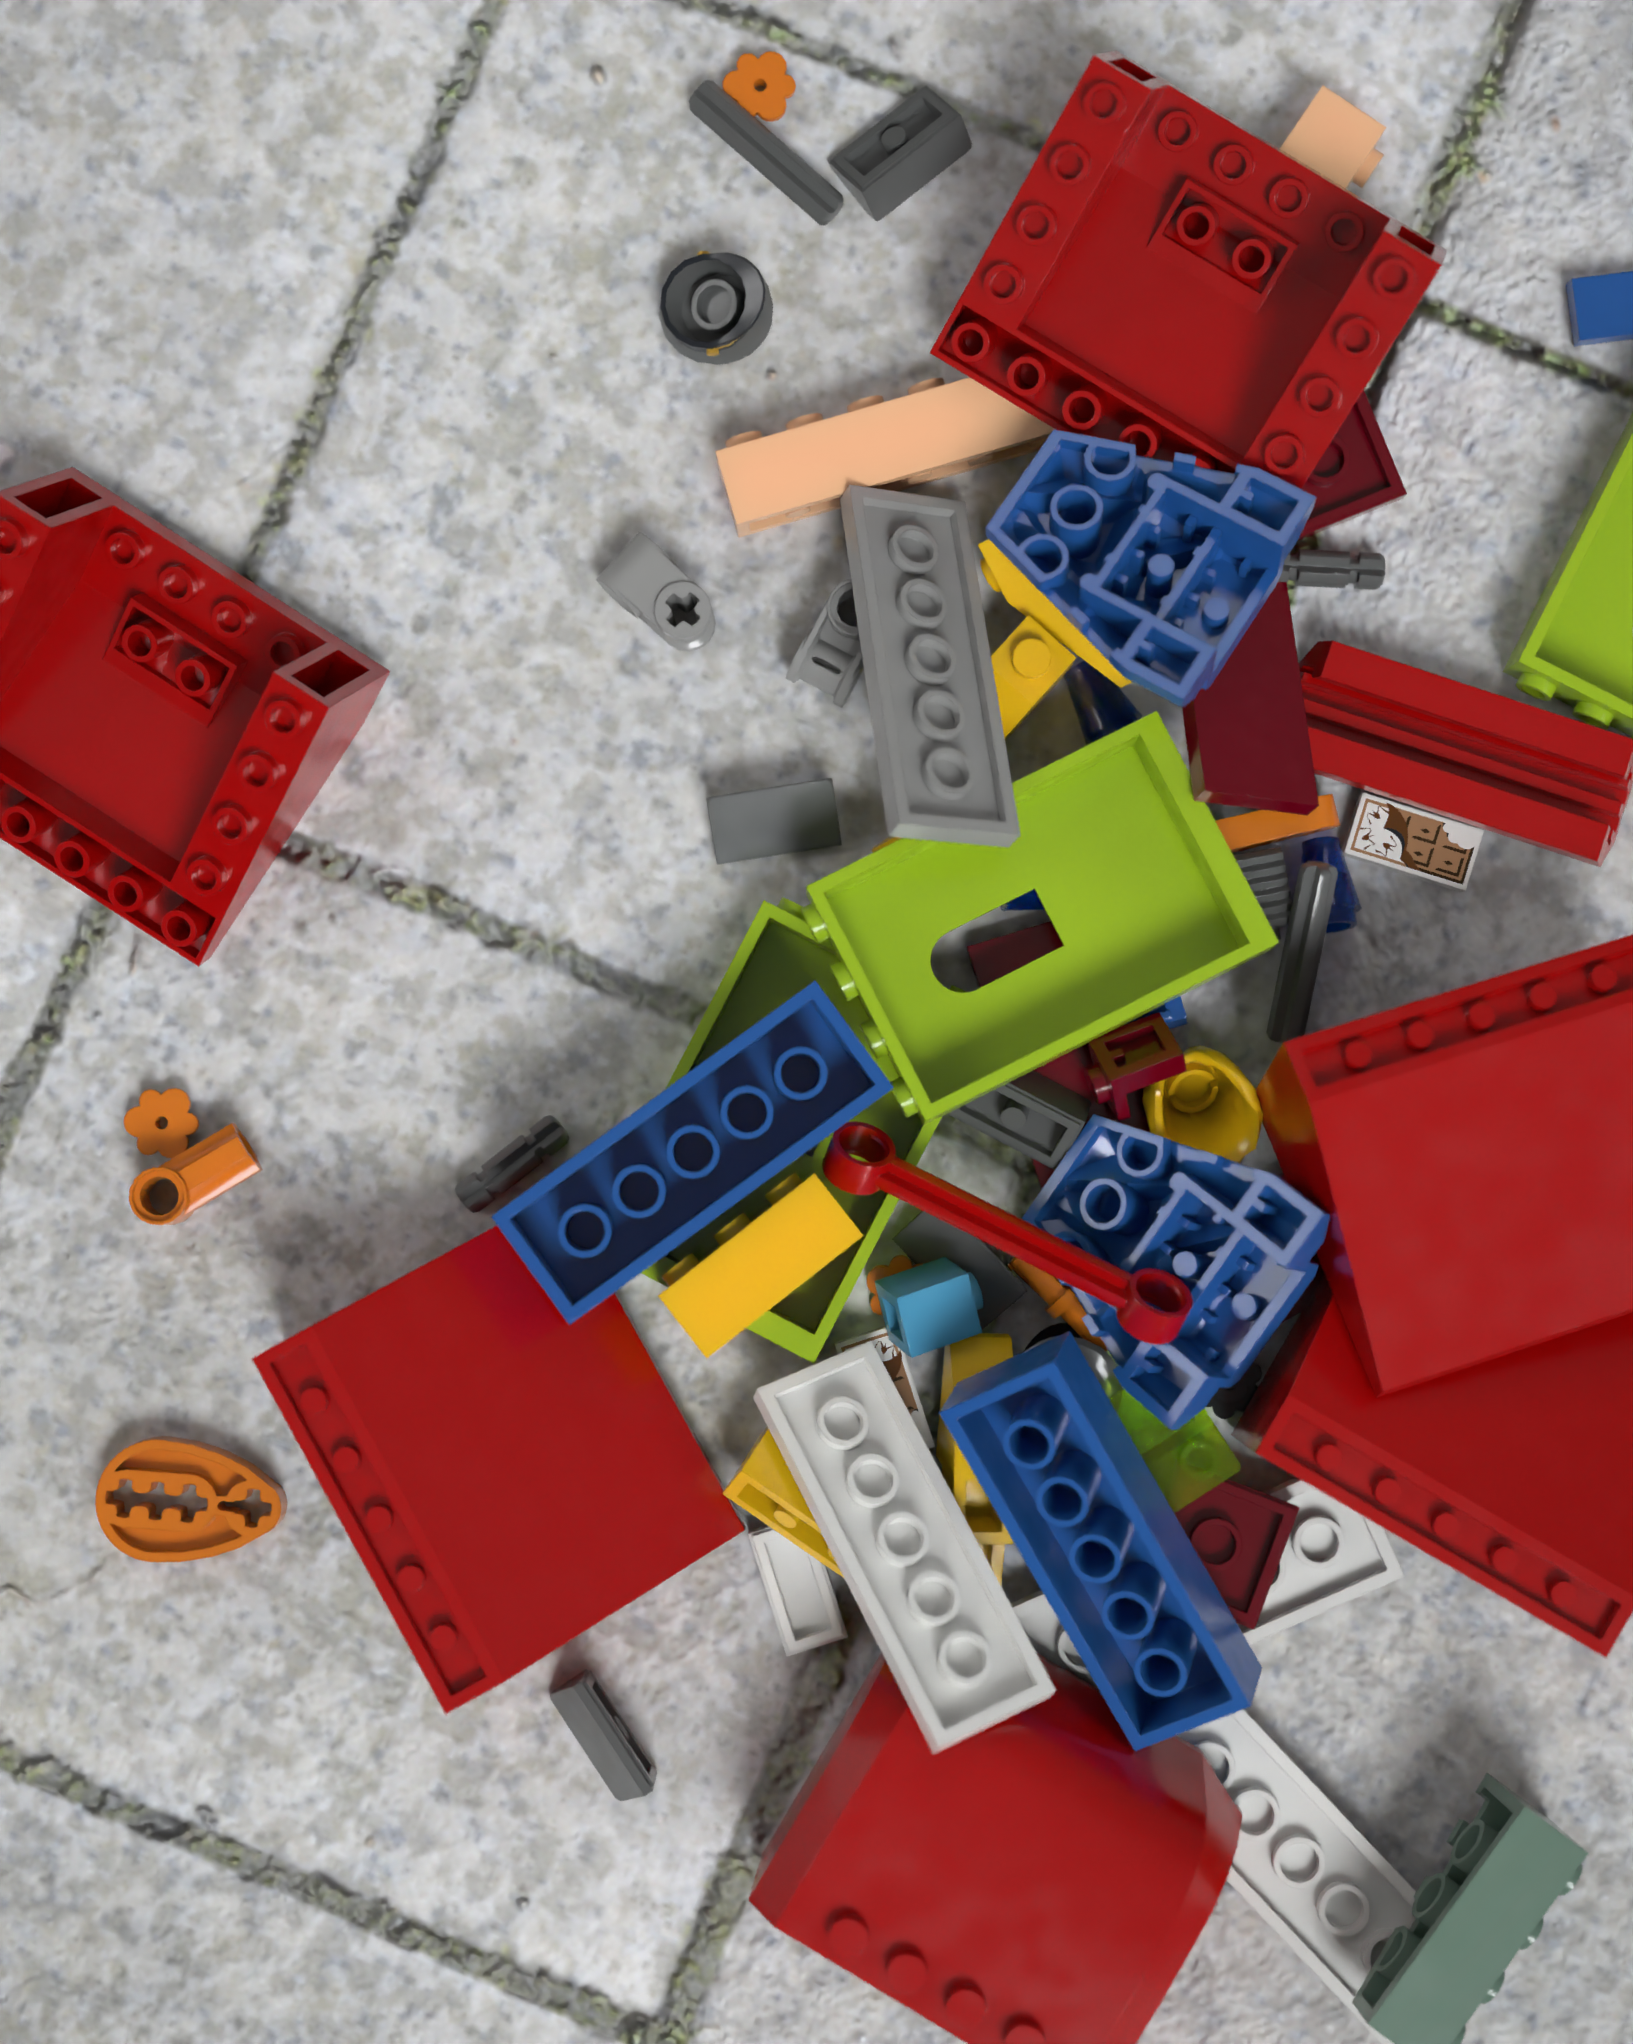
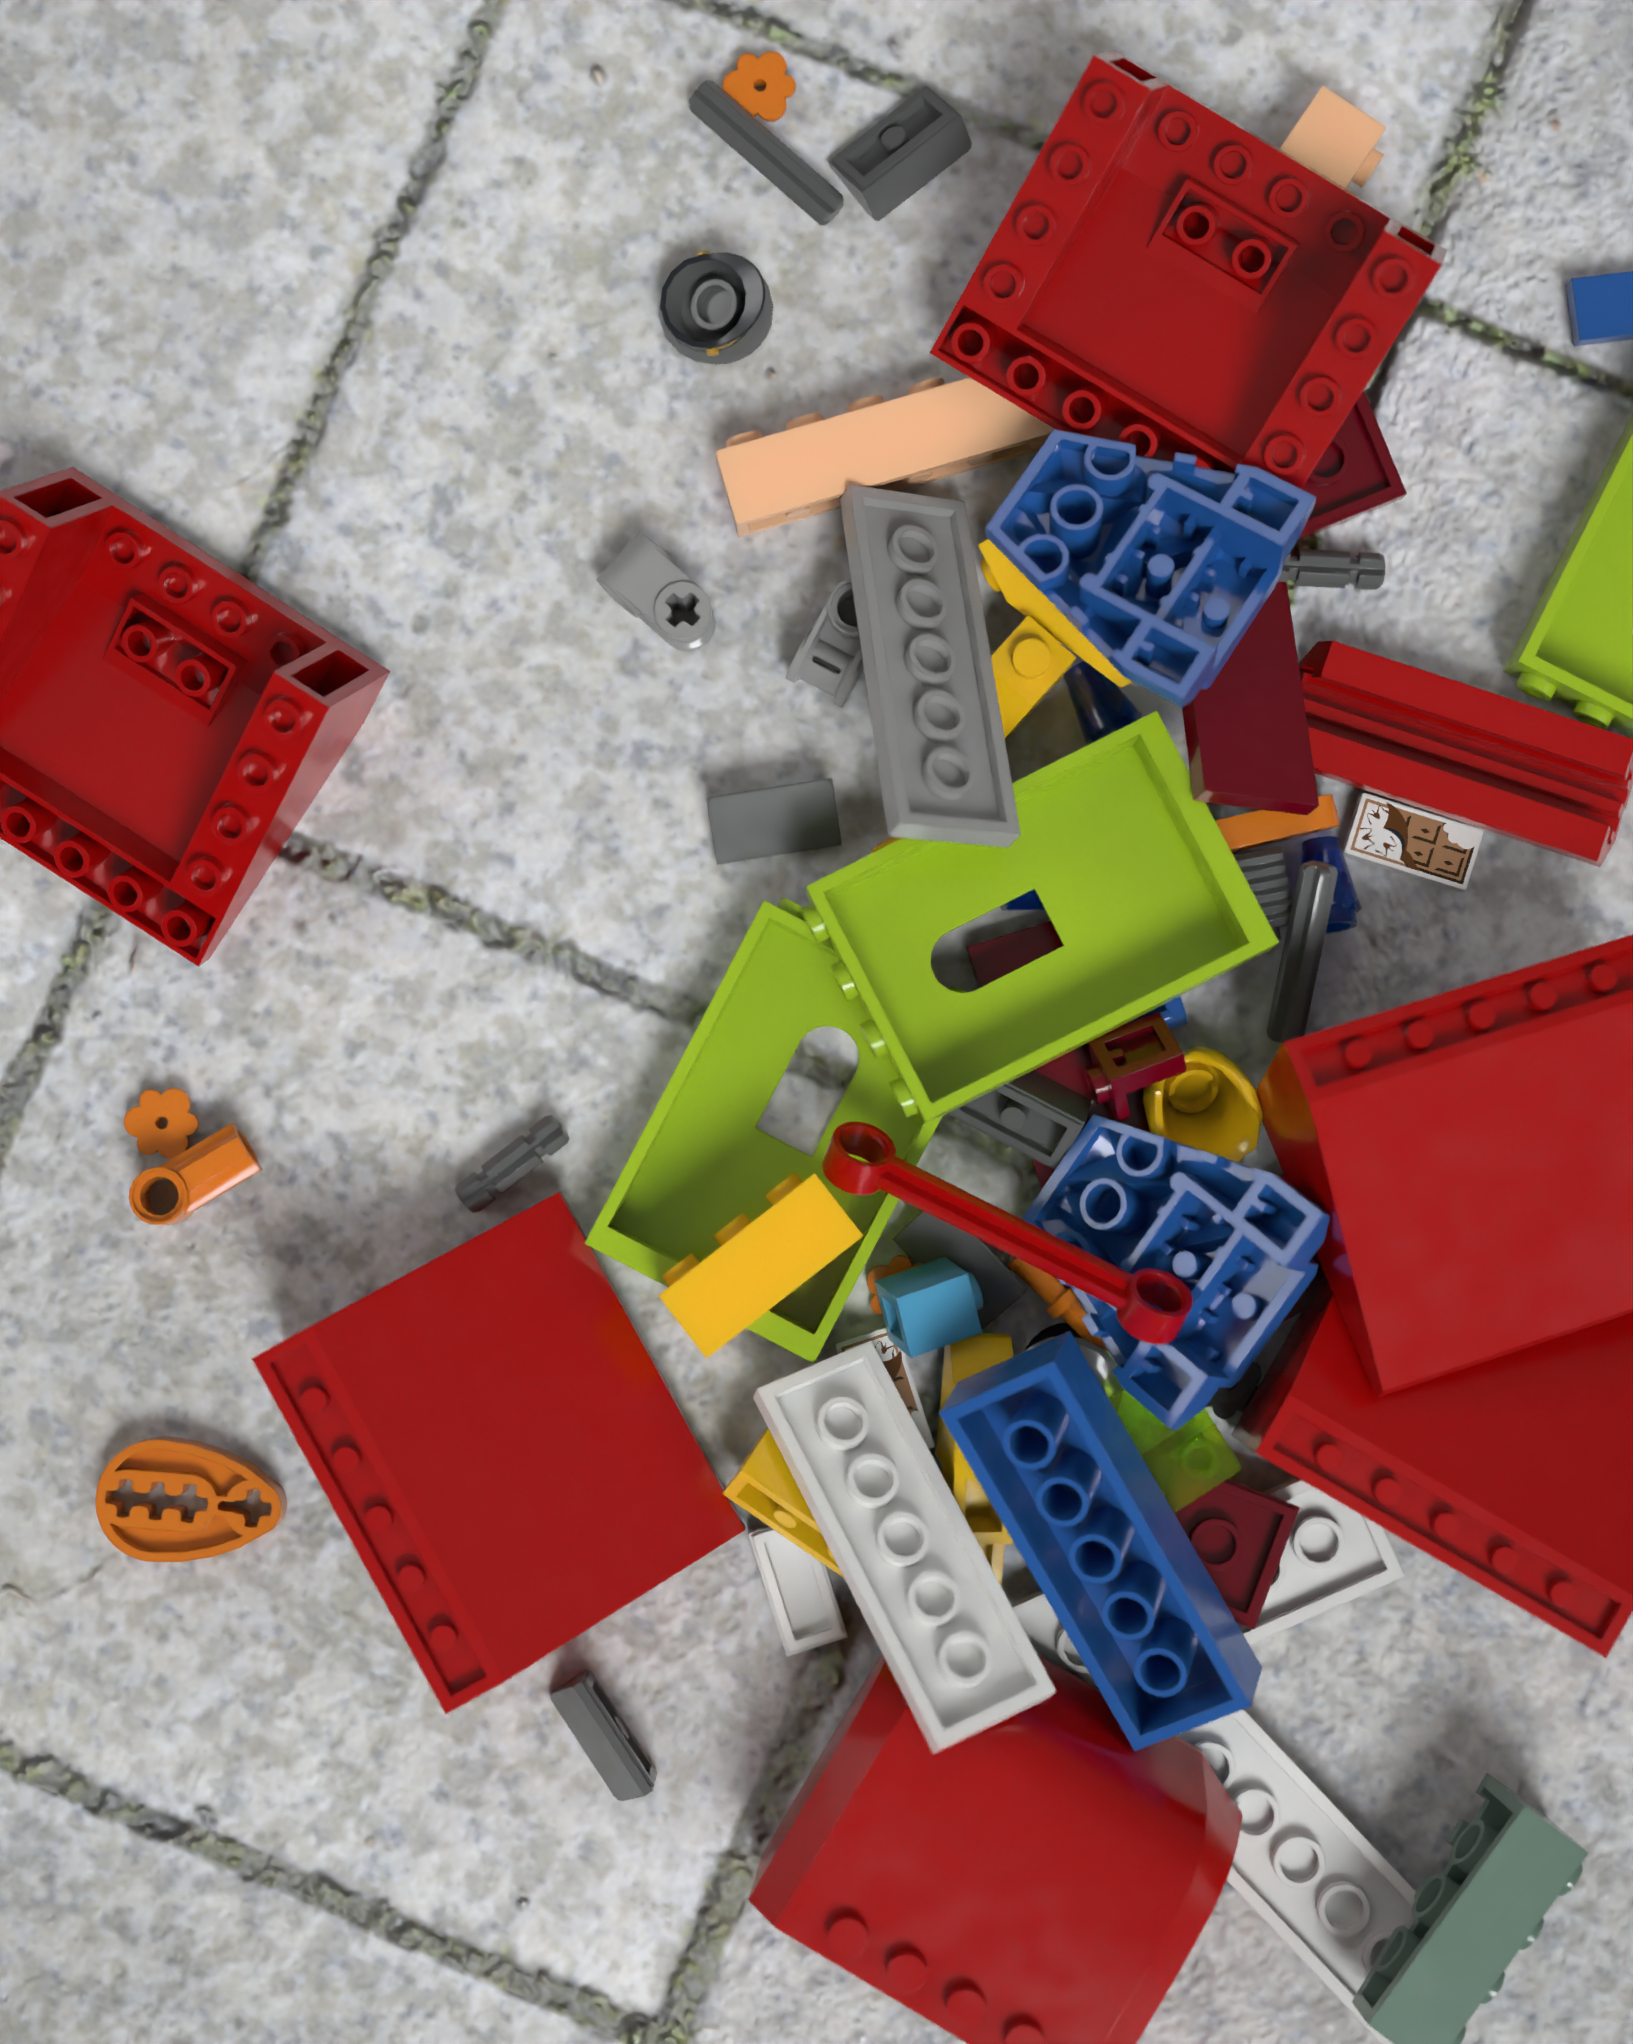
(692, 1152): blue brick -> none

